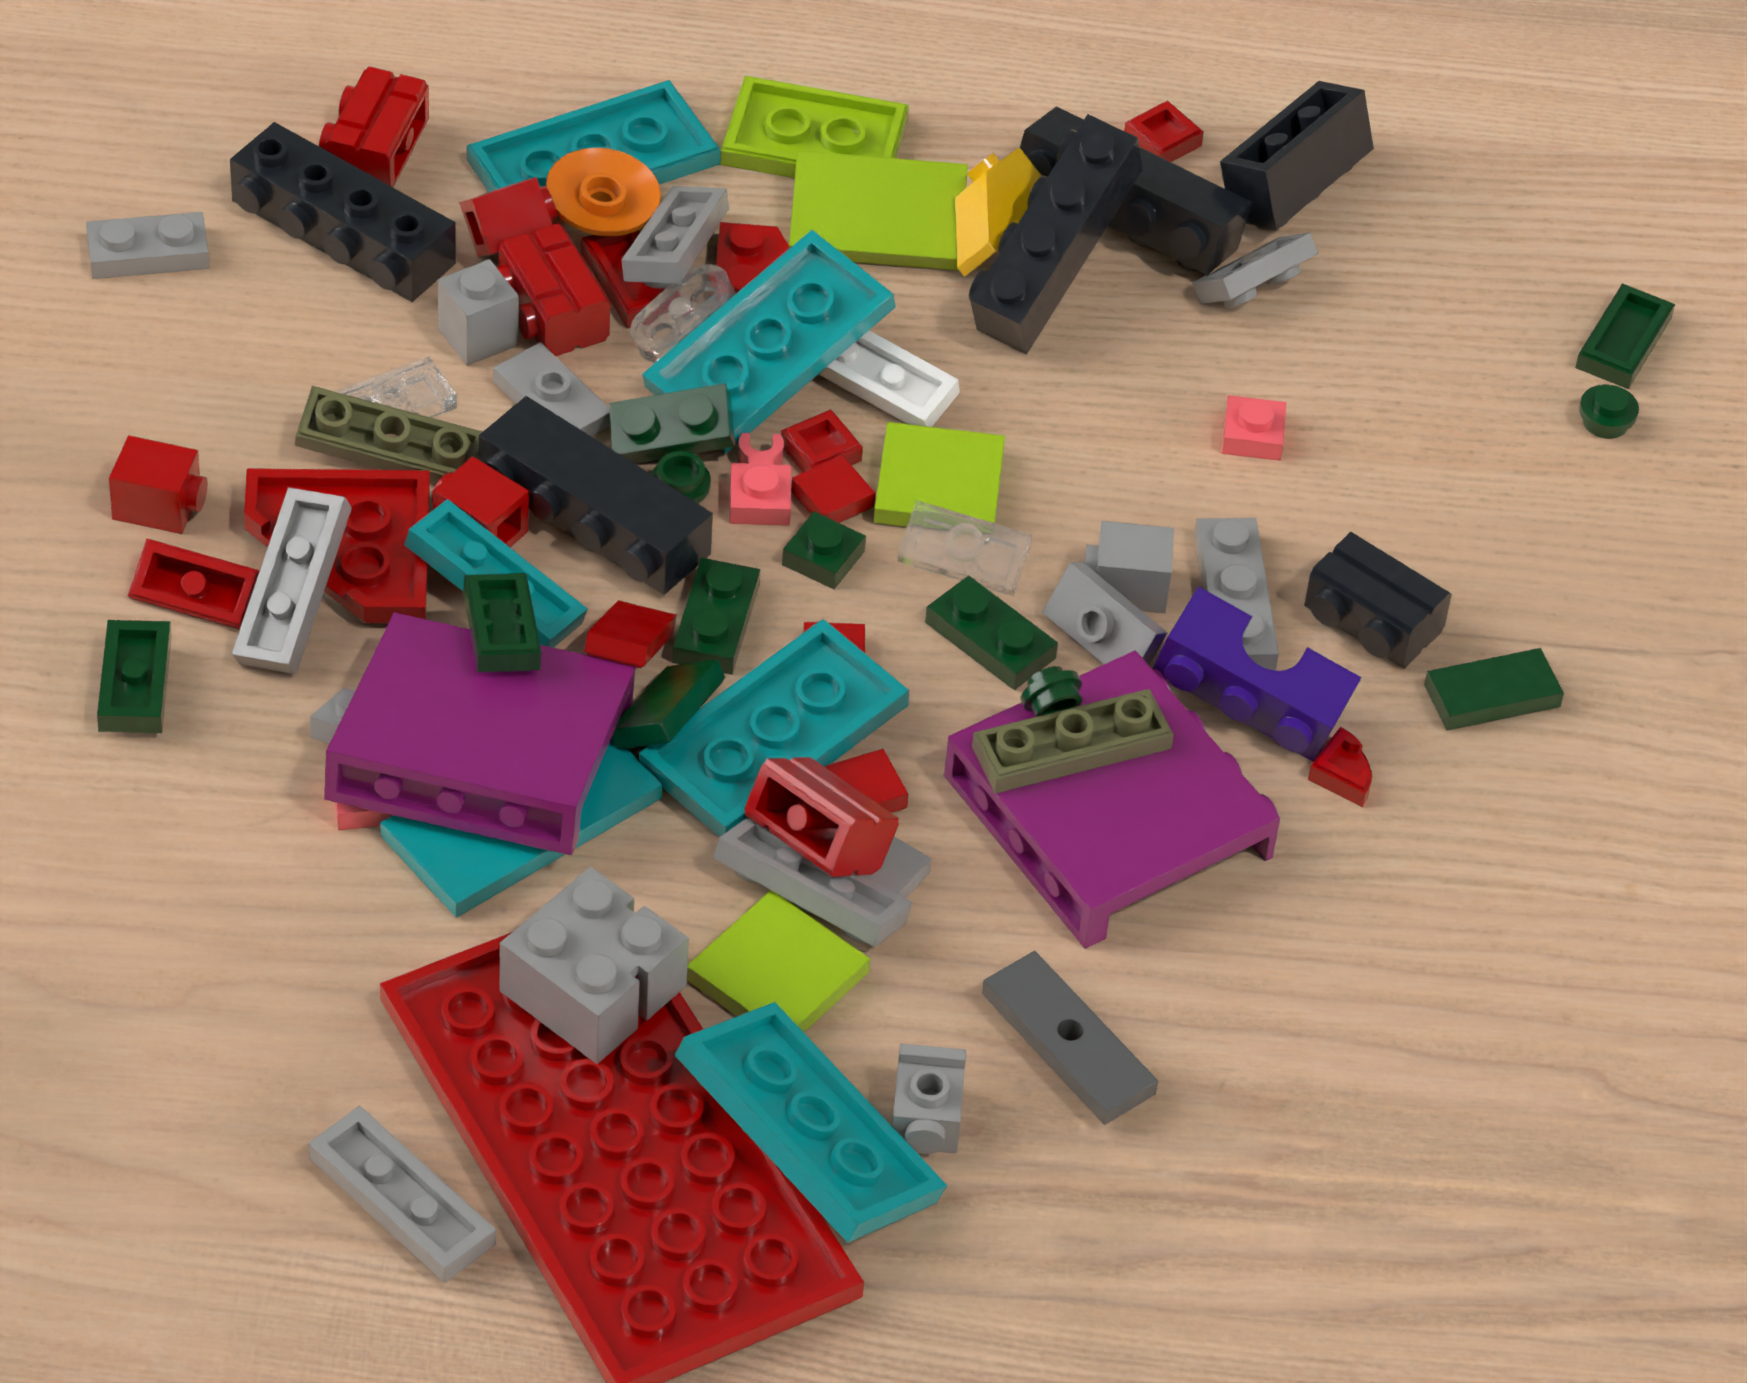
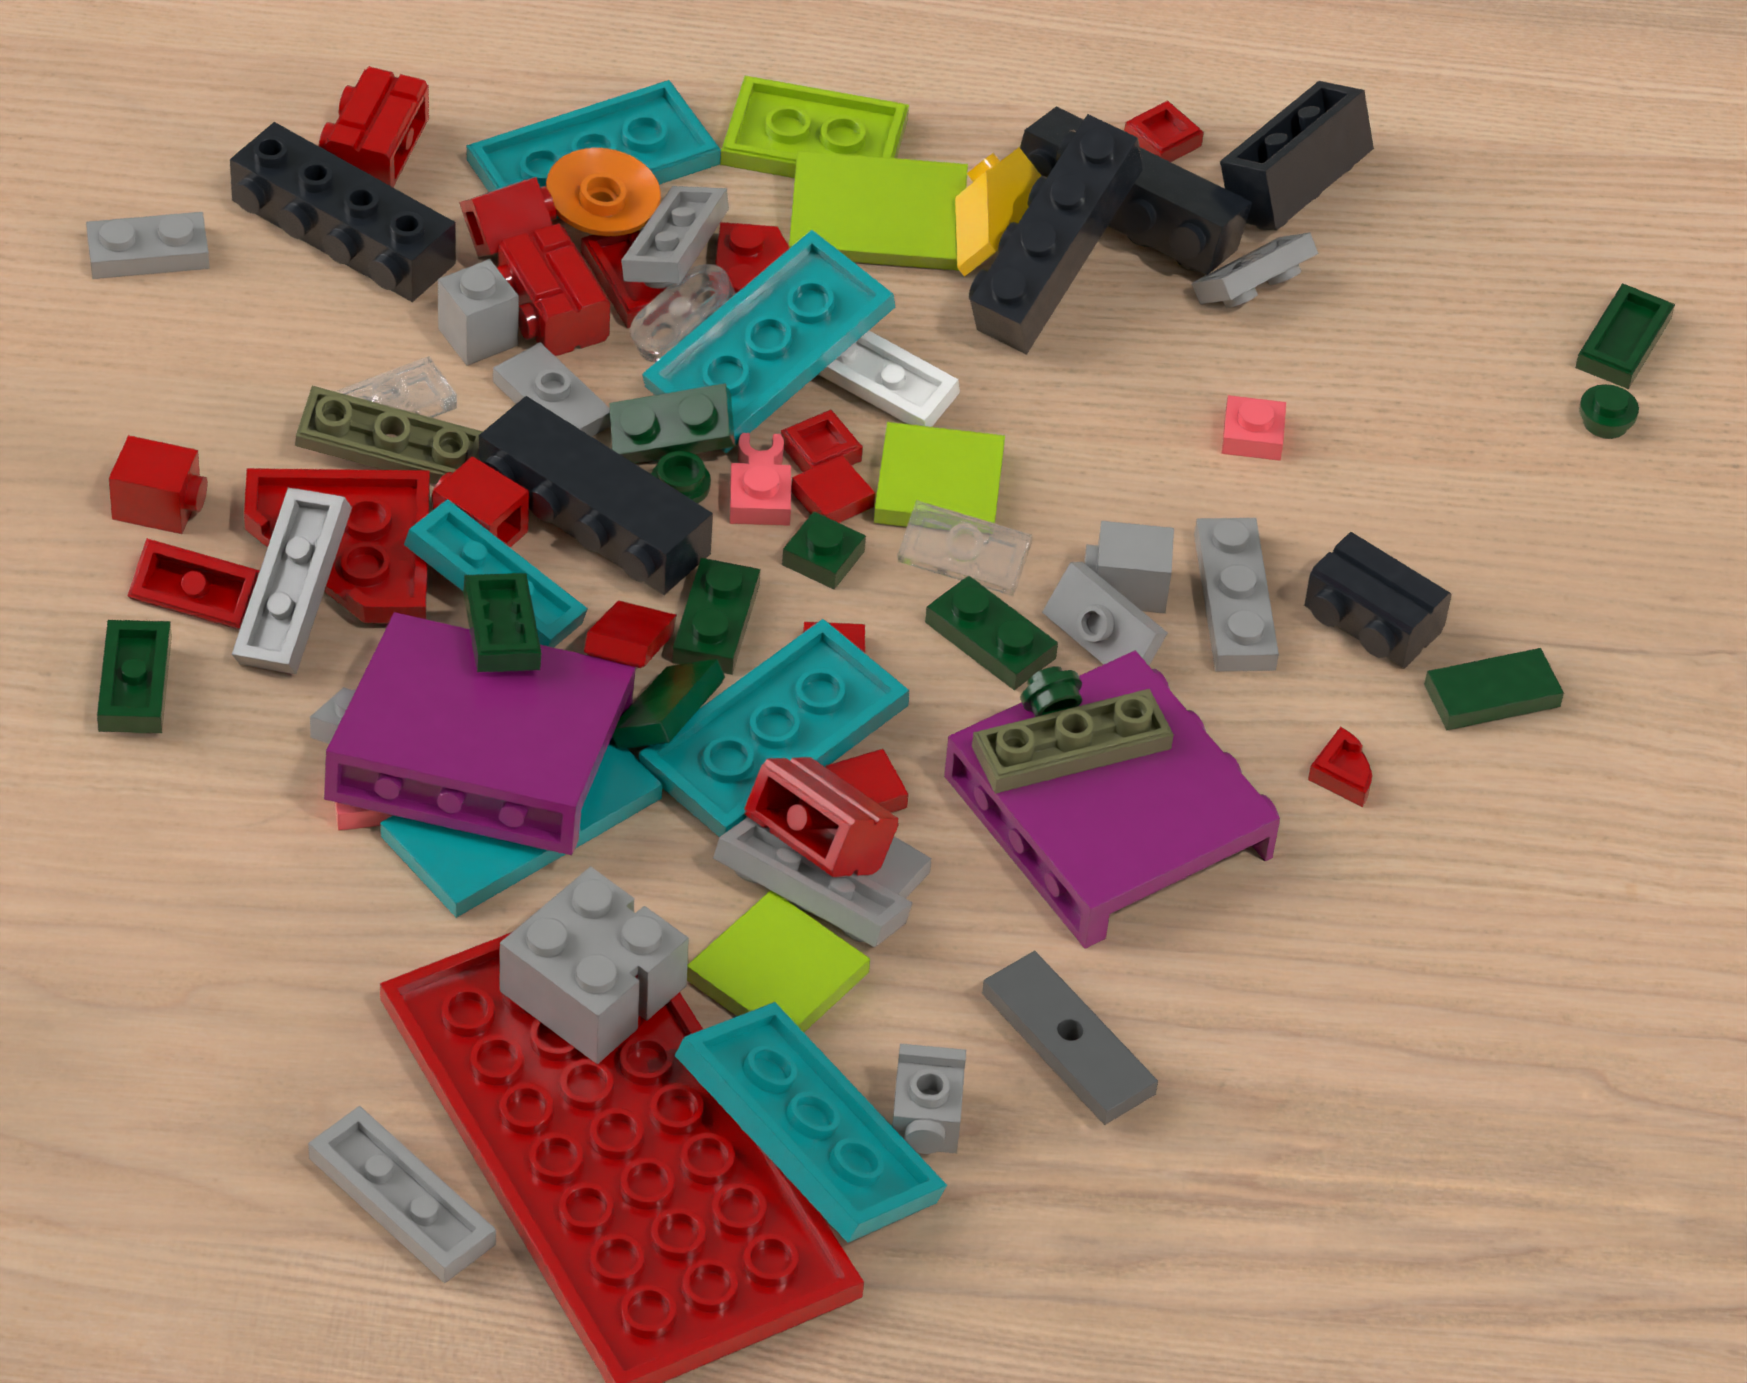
(1288, 705): dark purple arch -> none

